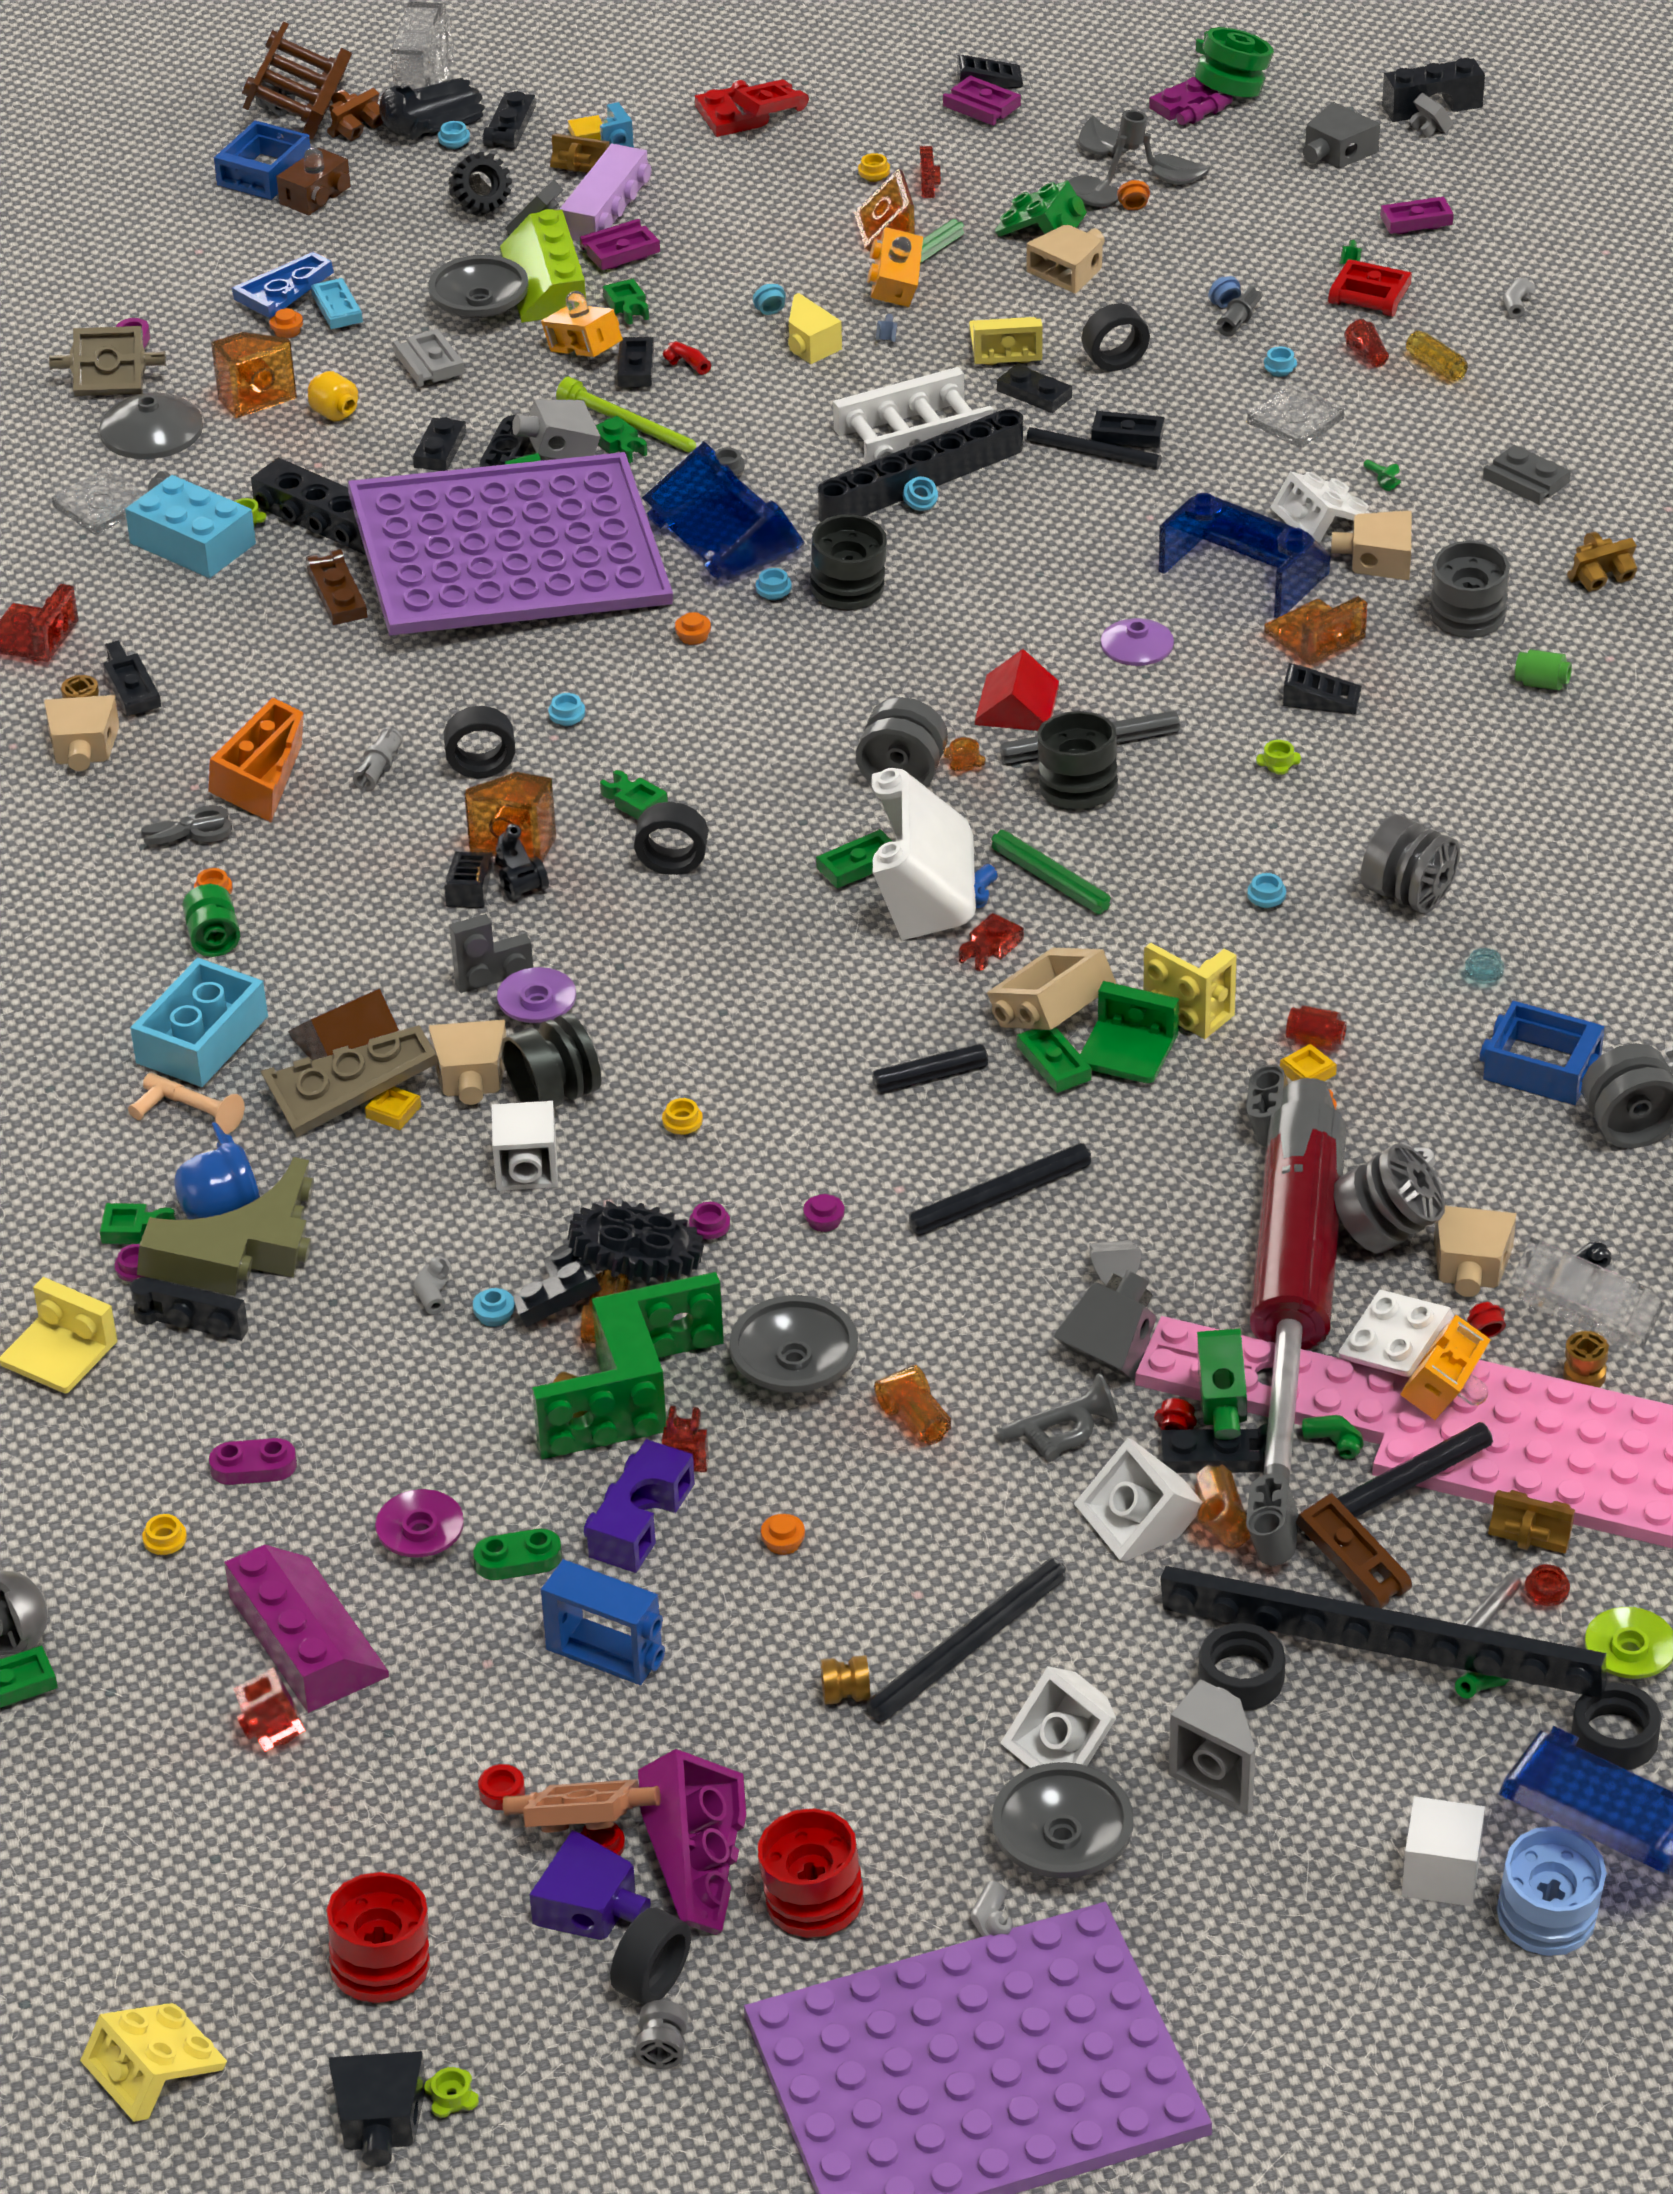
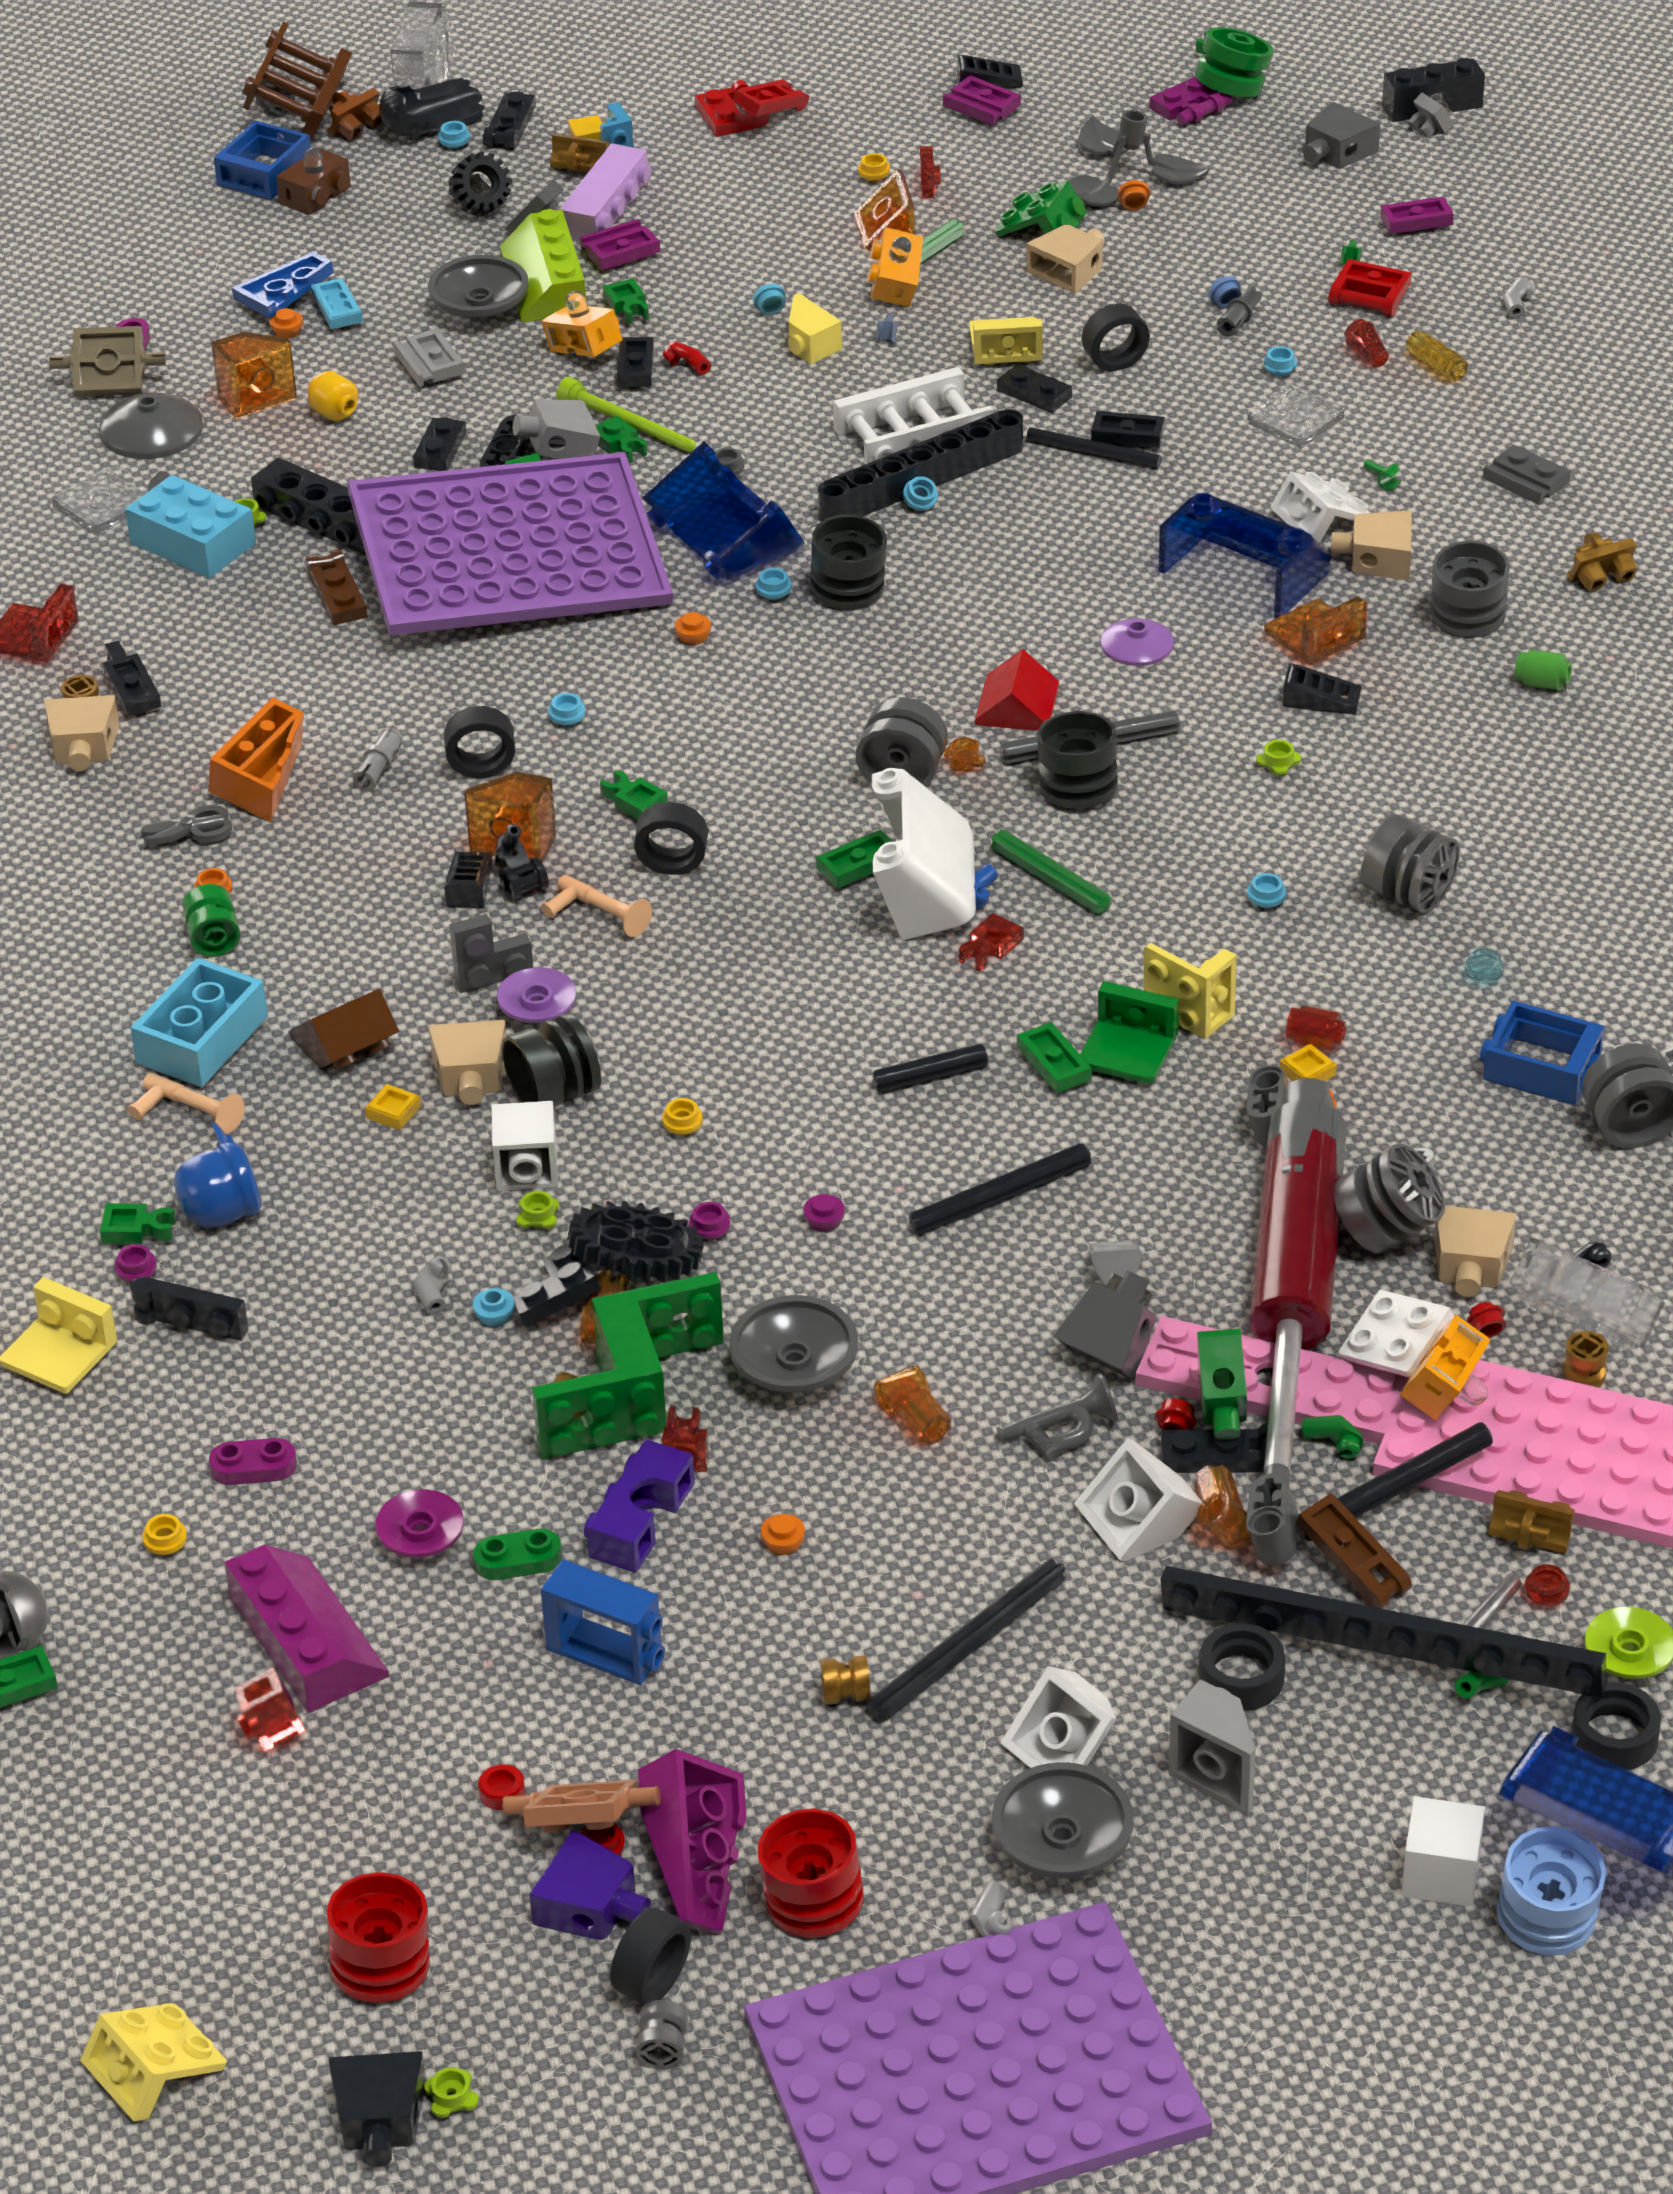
(224, 1248): olive arch -> none
(332, 1085): dark tan wing -> none
(537, 1210): none -> lime plate
(634, 916): none -> light nougat piece
(1050, 988): tan window -> none

